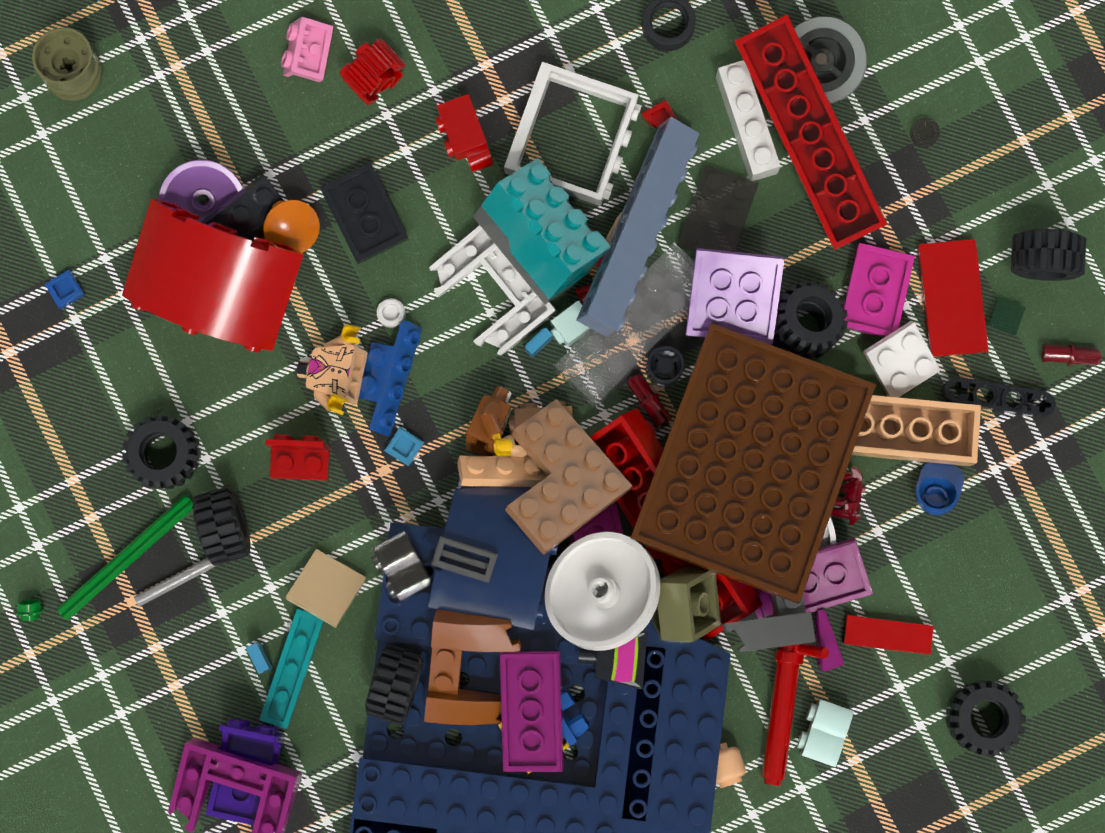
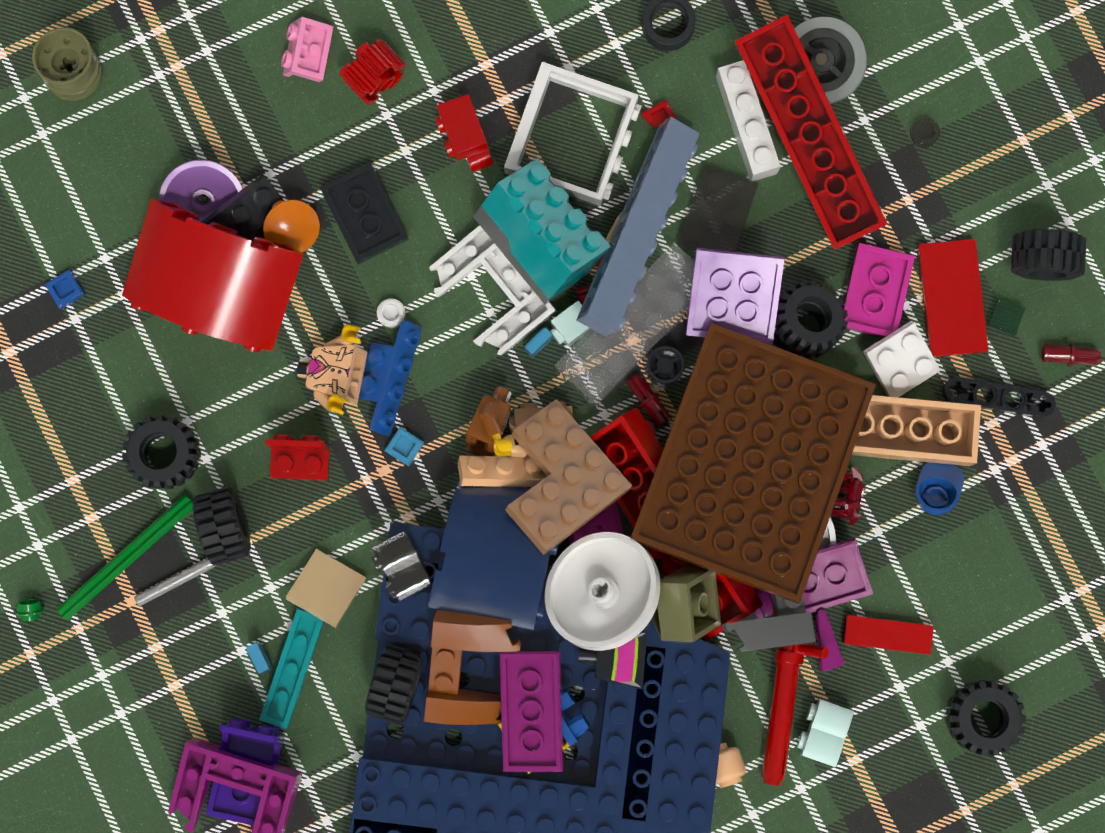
(488, 567): dark grey tile -> none

